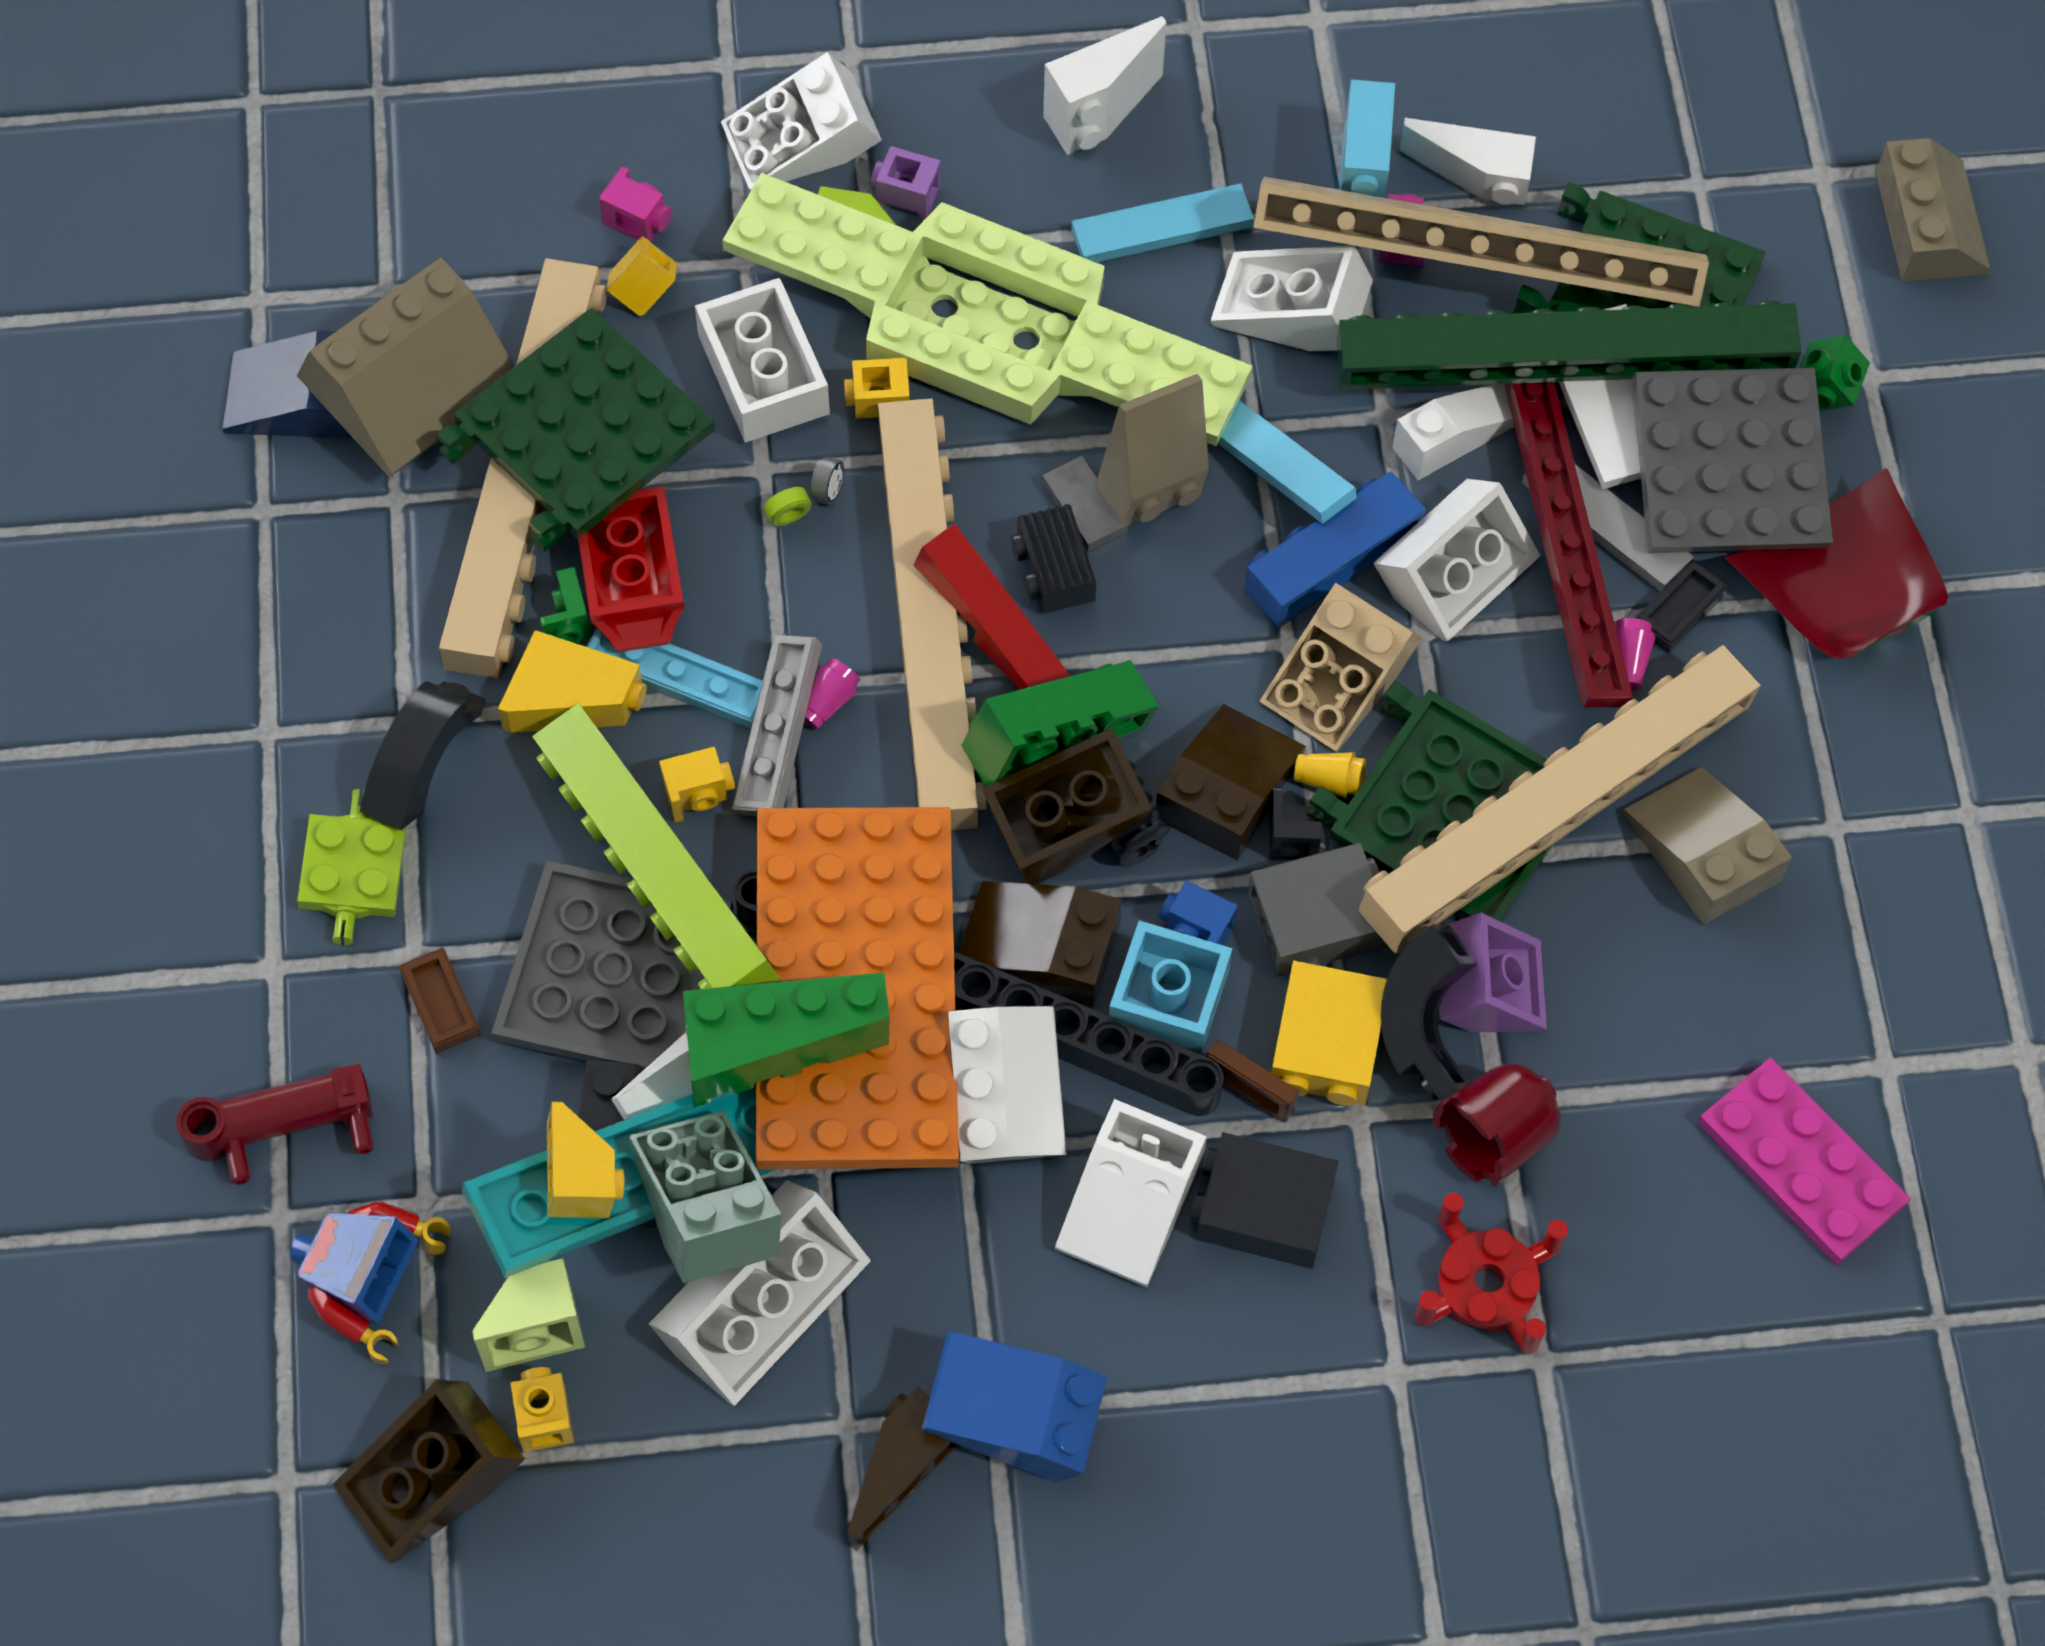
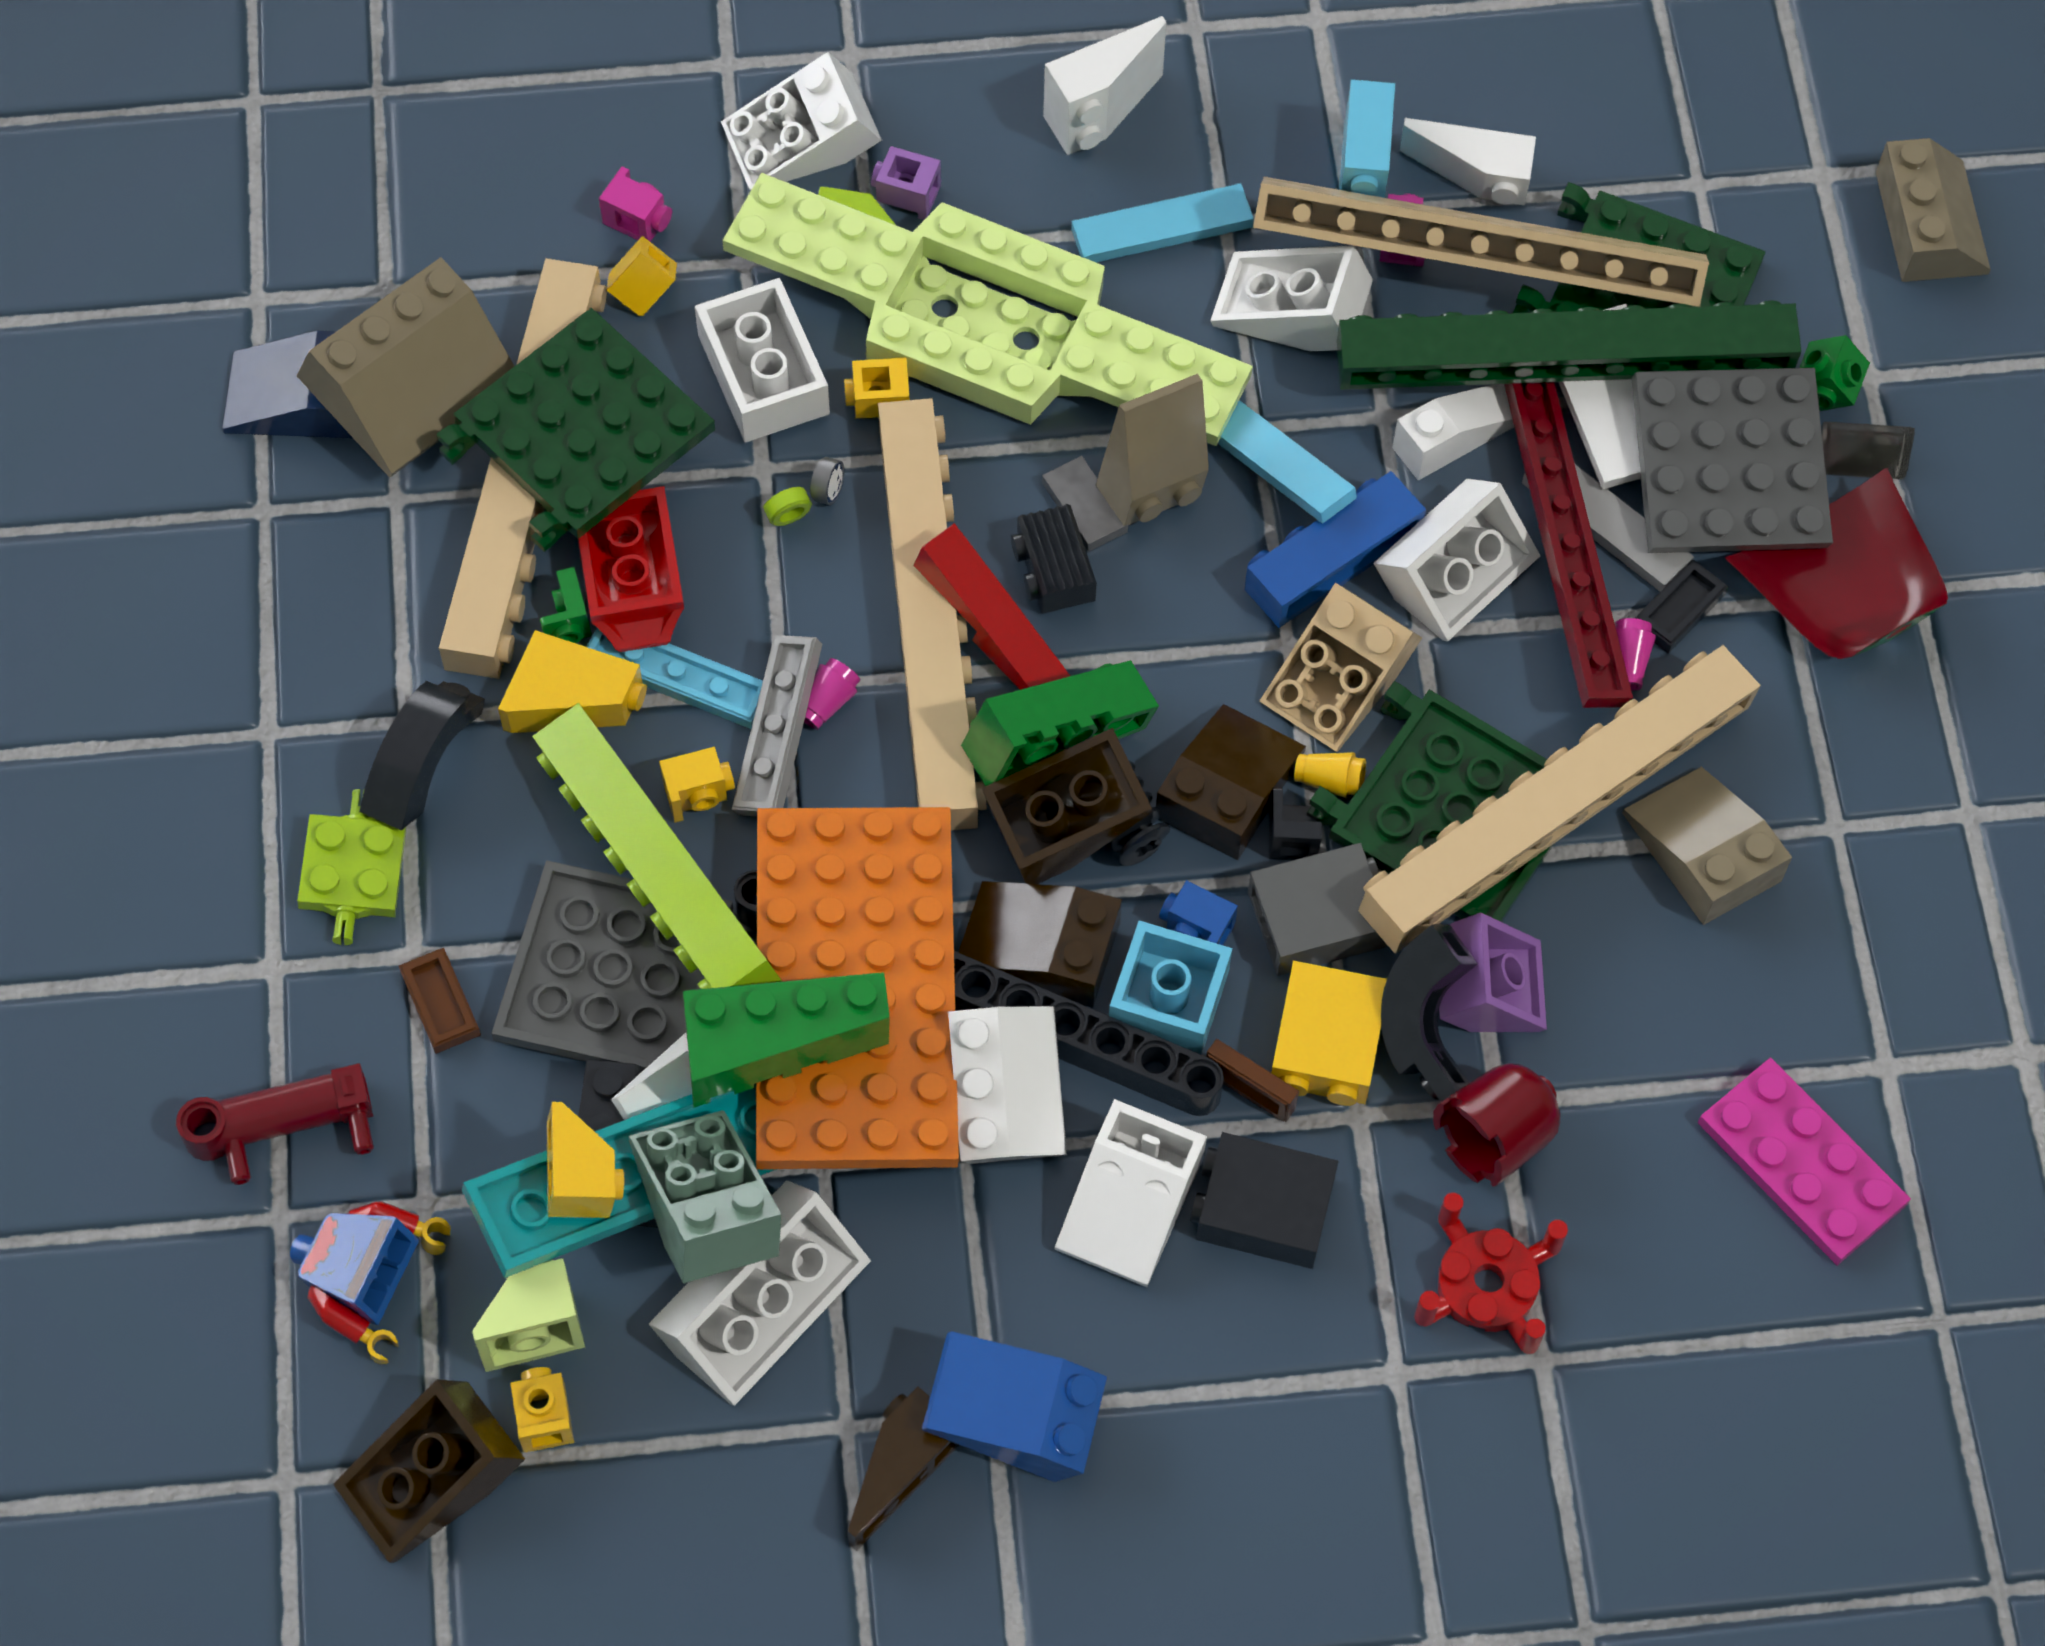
(1866, 449): none -> clear smoke slope

